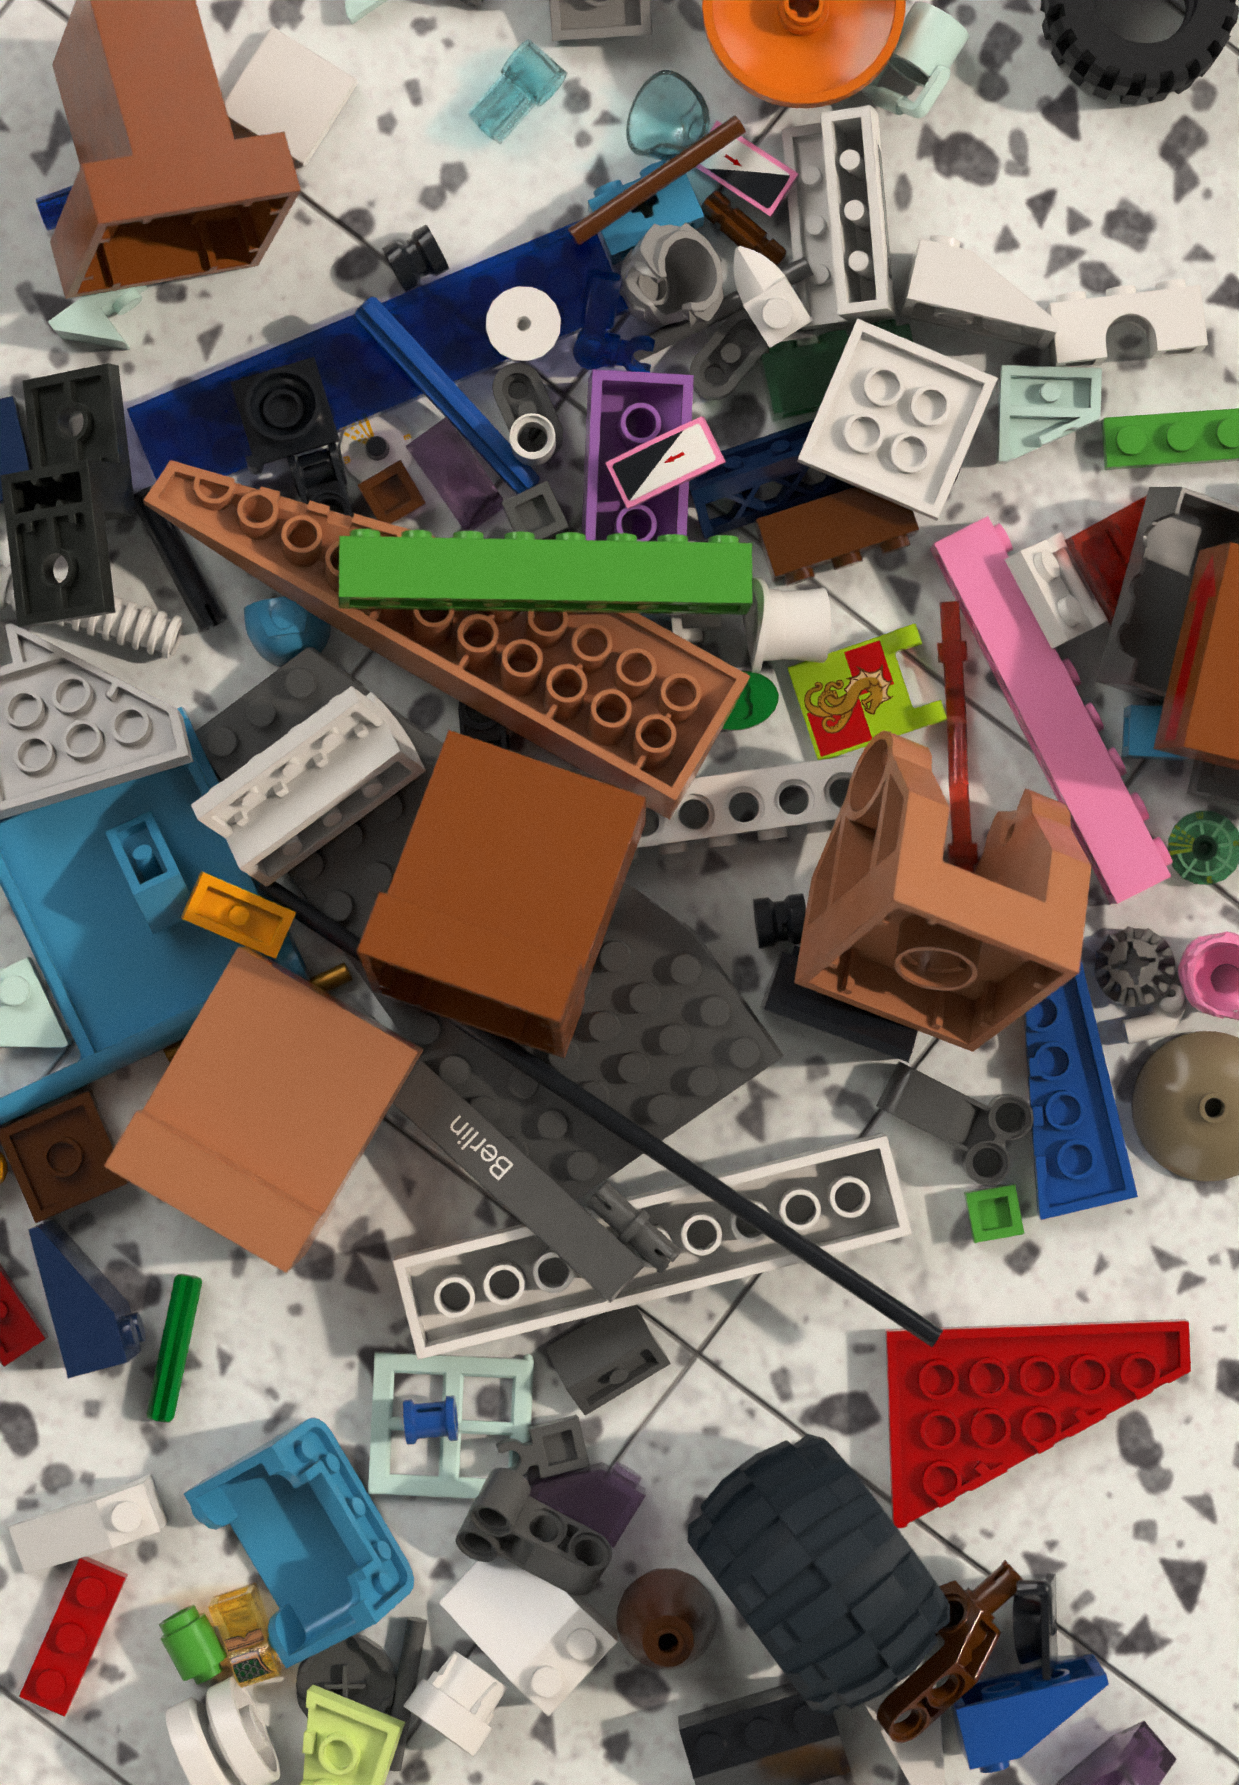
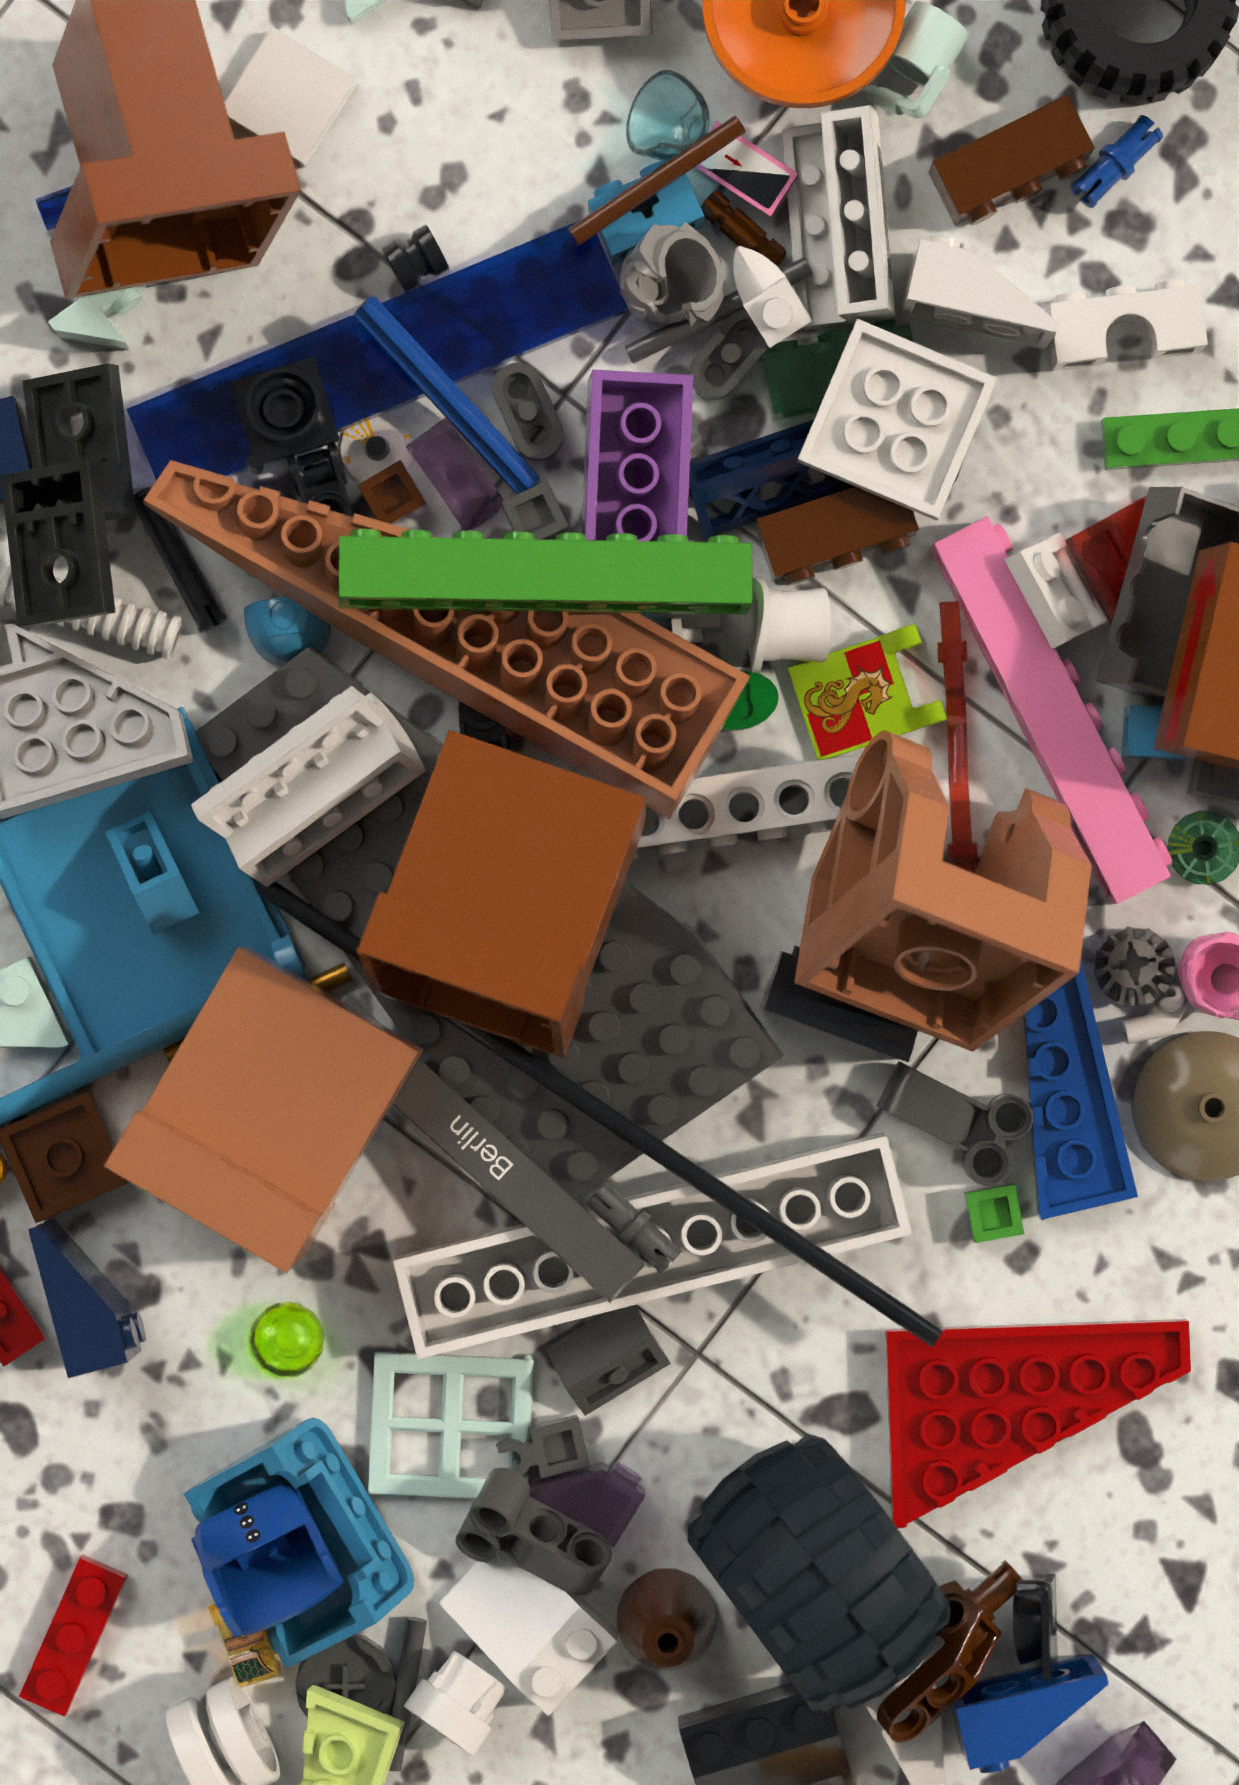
(89, 1525): white slope -> none
(174, 1348): green axle -> none
(192, 1645): bright green brick -> none
(238, 914): light orange plate -> none
(265, 1560): none -> blue piece
(285, 1340): none -> clear neon green hair
(430, 1420): blue bush -> none
(523, 323): white piece -> none
(526, 81): clear light blue piece -> none
(532, 421): white beam -> none
(594, 344): clear blue bar -> none
(665, 462): slope -> none
(779, 920): black wheel -> none
(1012, 162): none -> reddish brown brick
(1043, 406): light aqua wing -> none
(1116, 161): none -> blue pin

